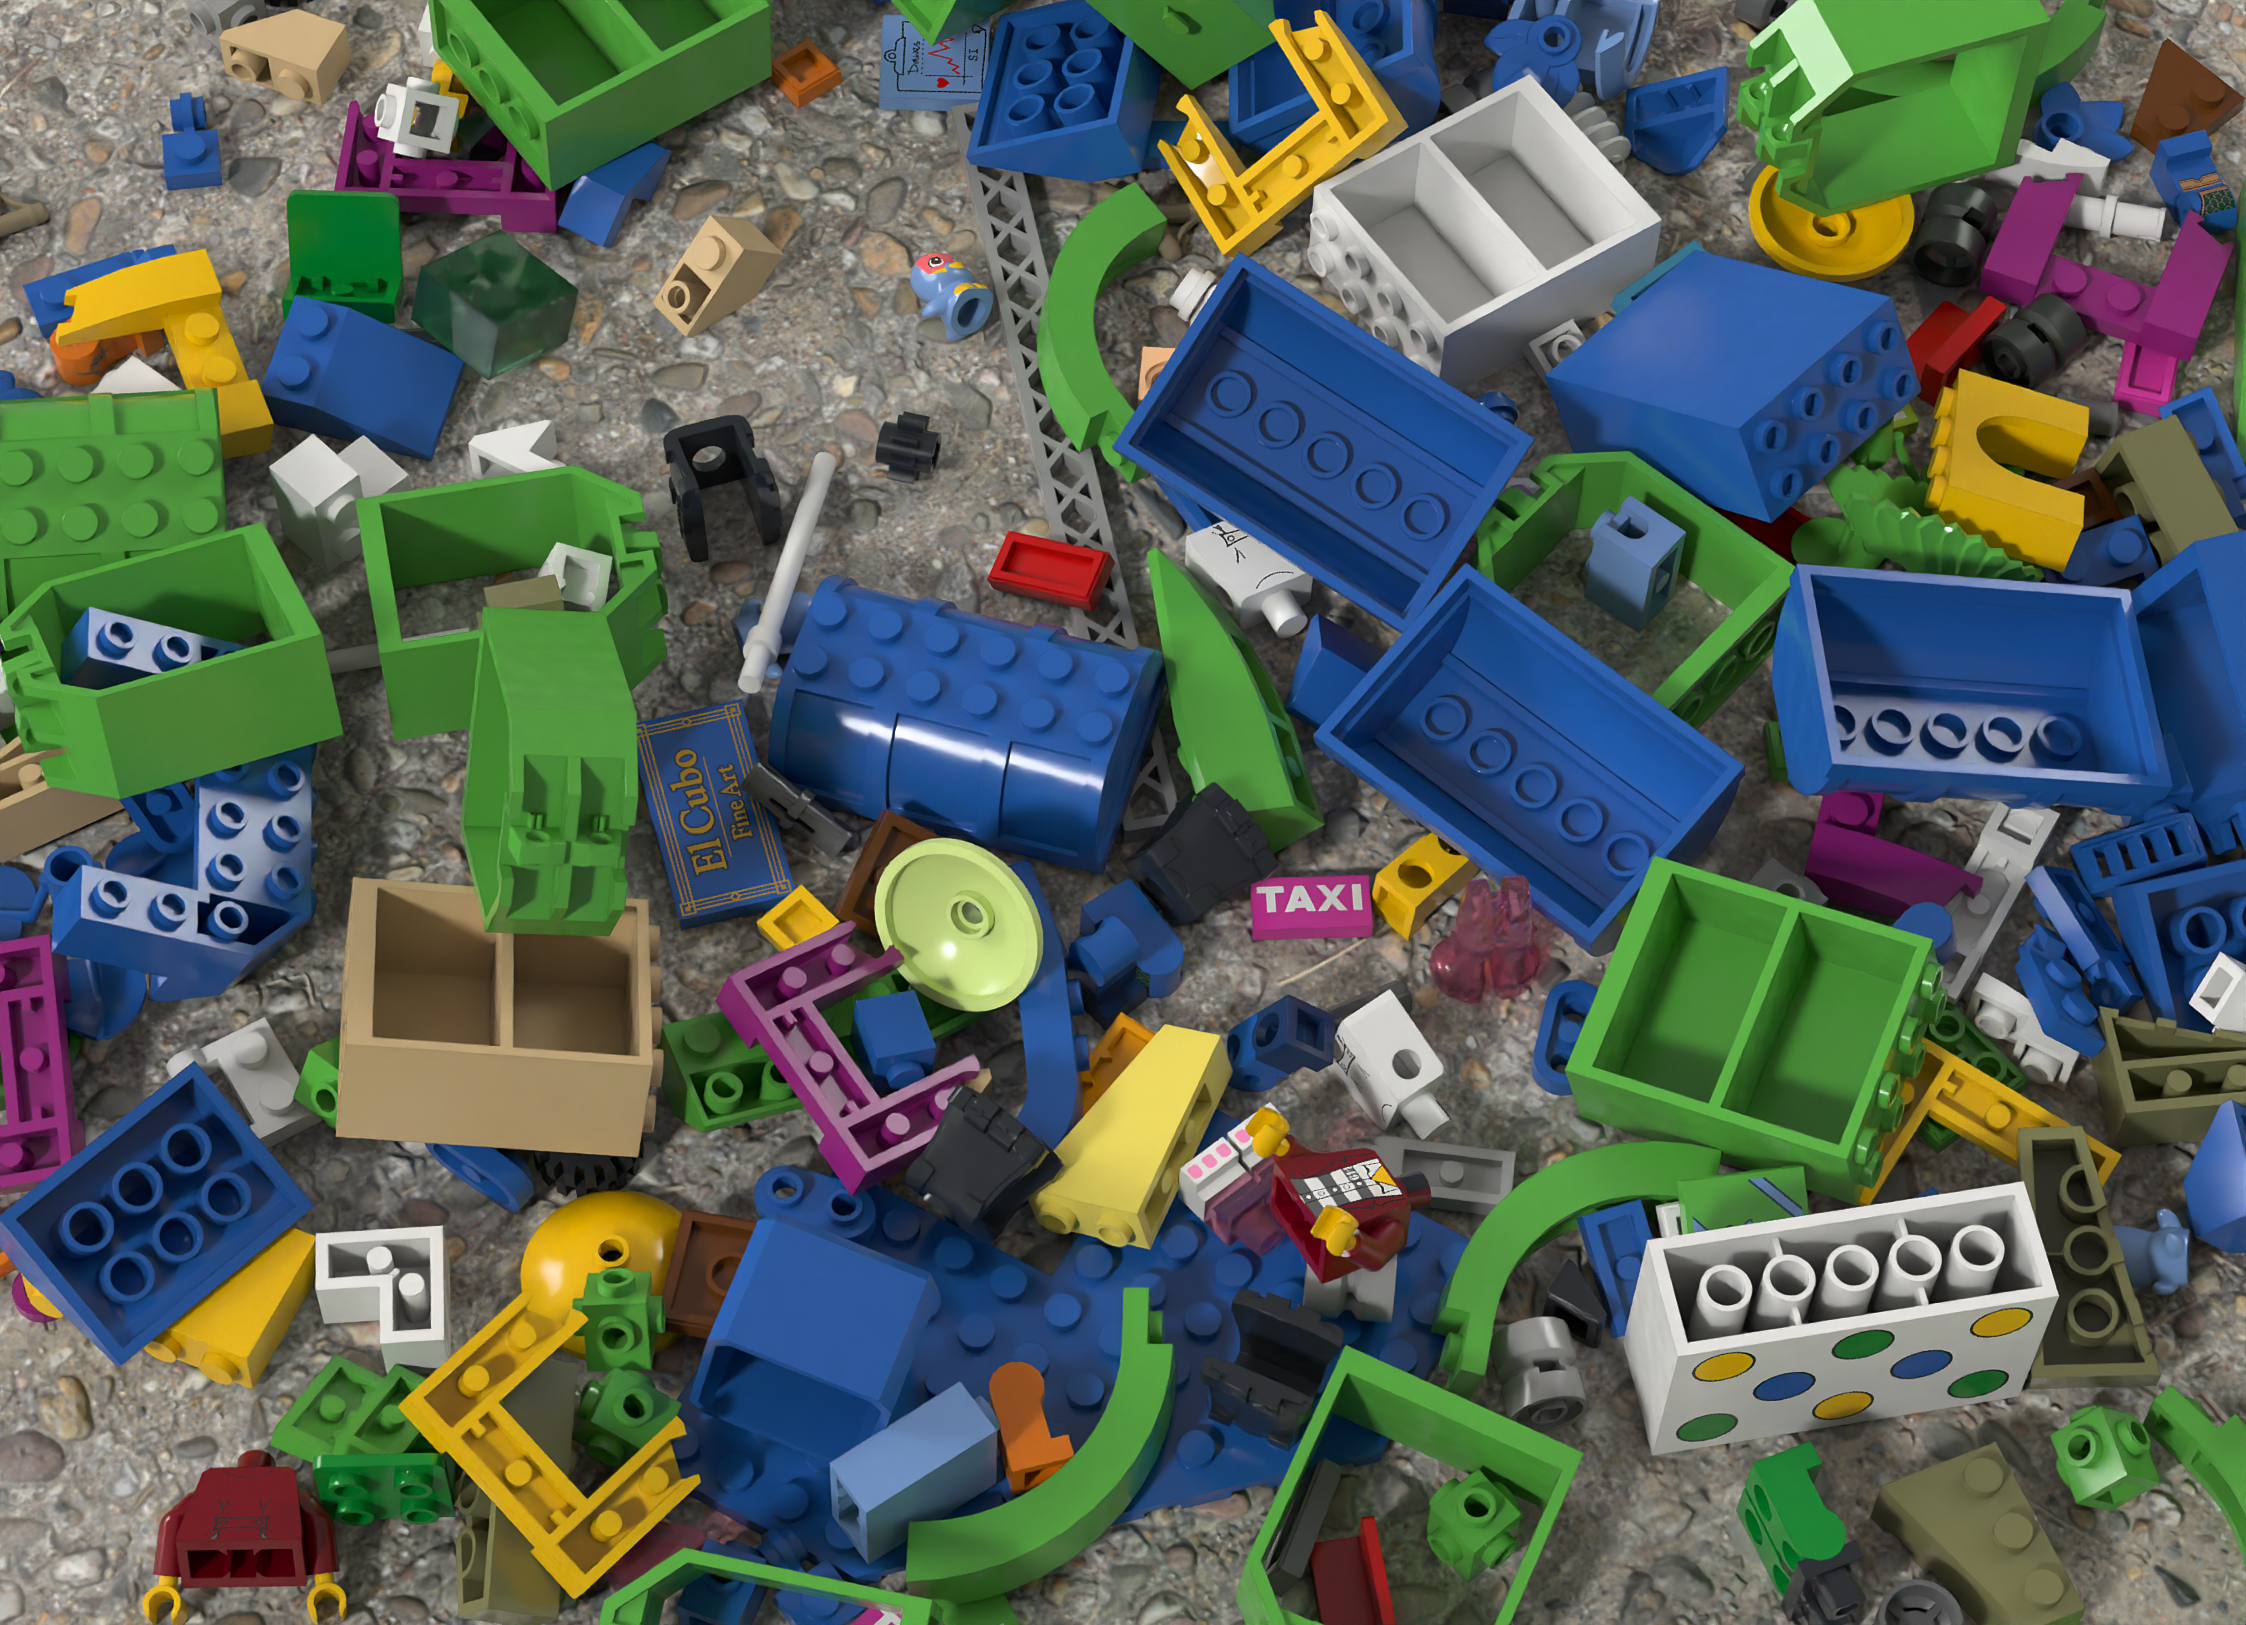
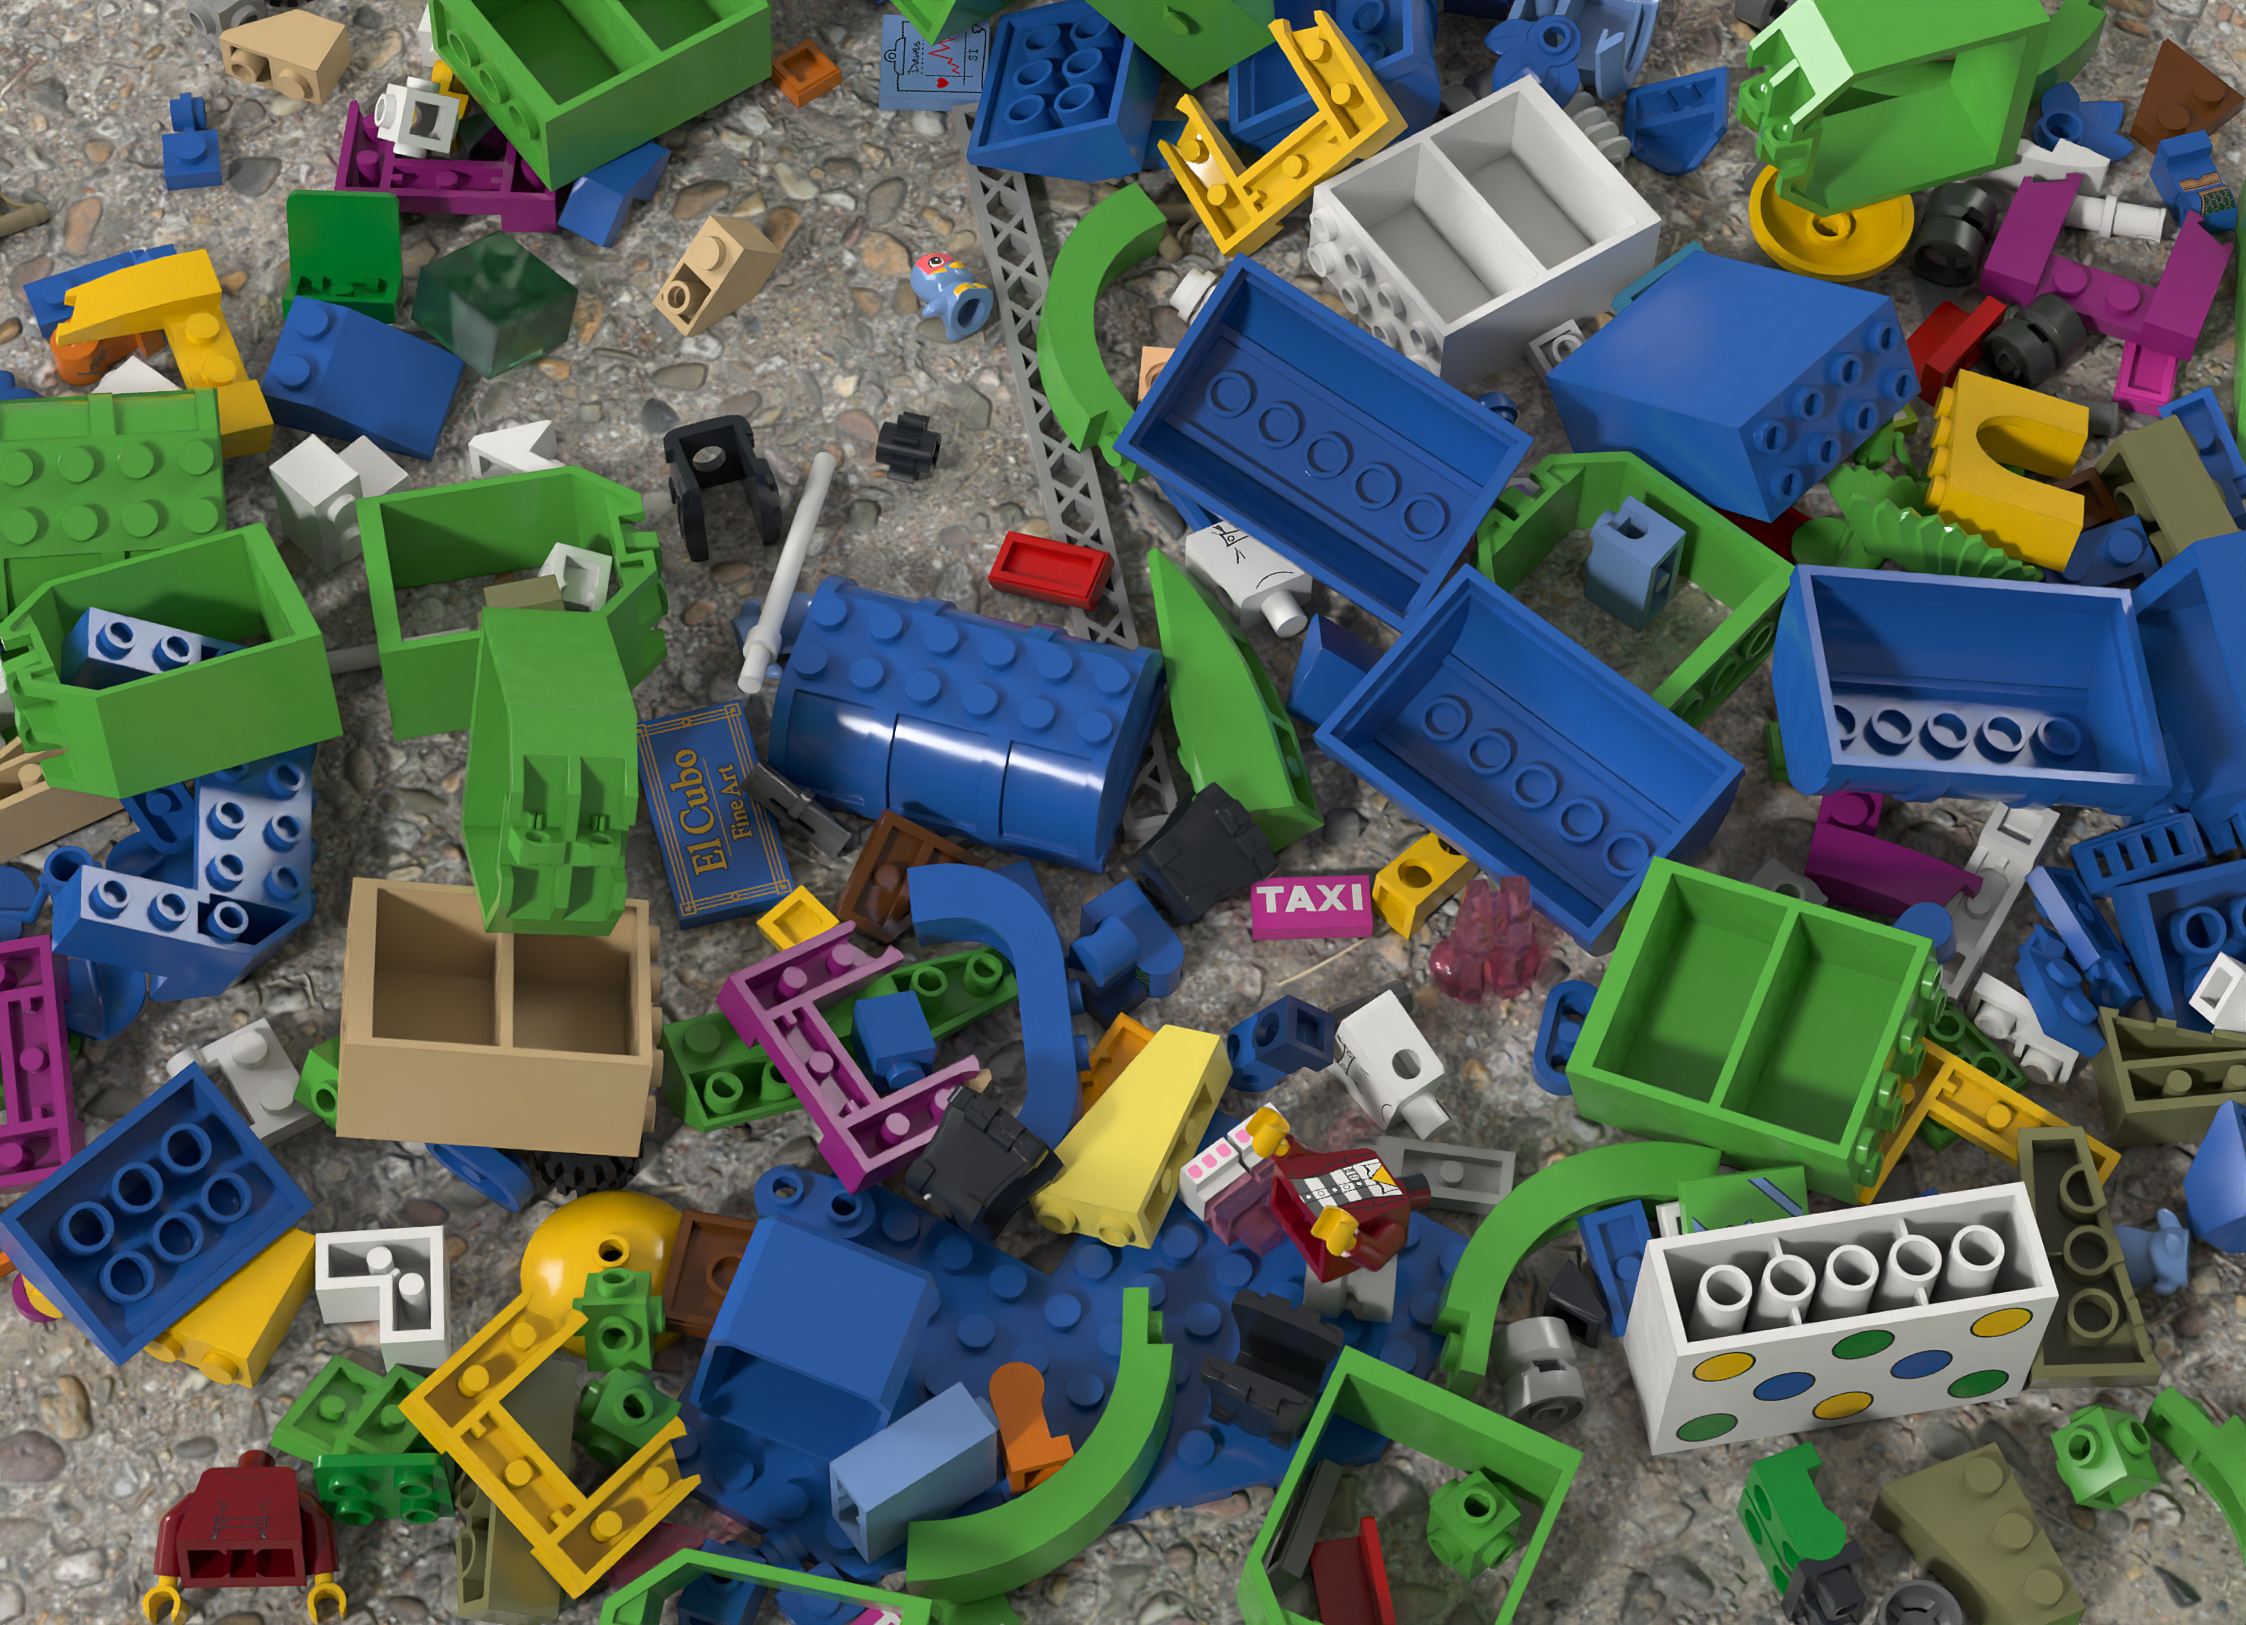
(949, 946): yellowish green dish -> none

